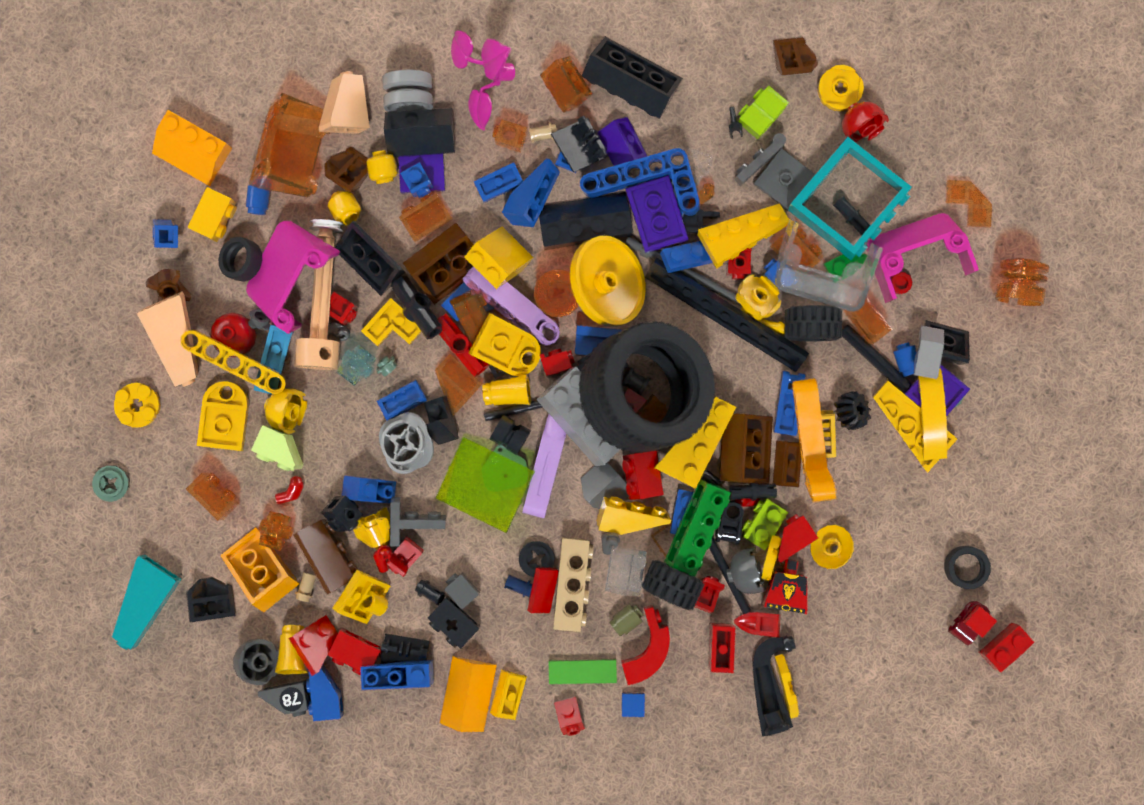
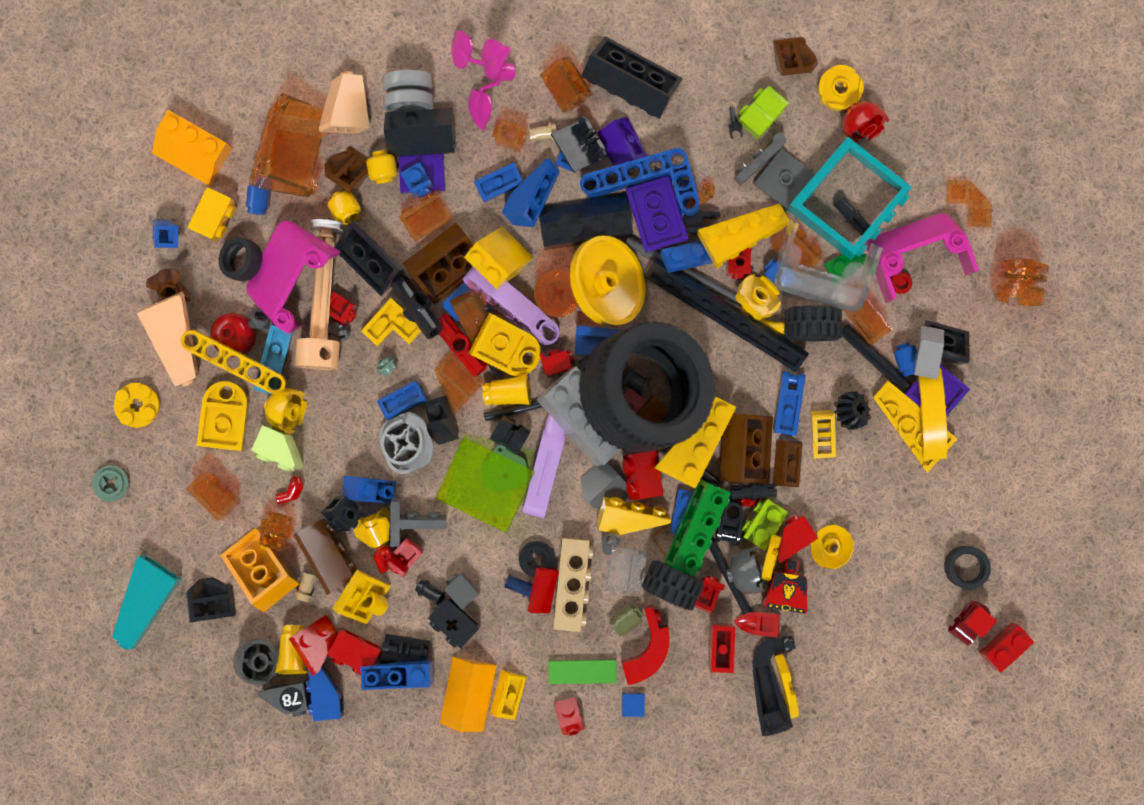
(356, 360): clear light blue brick -> none
(811, 439): light orange beam -> none

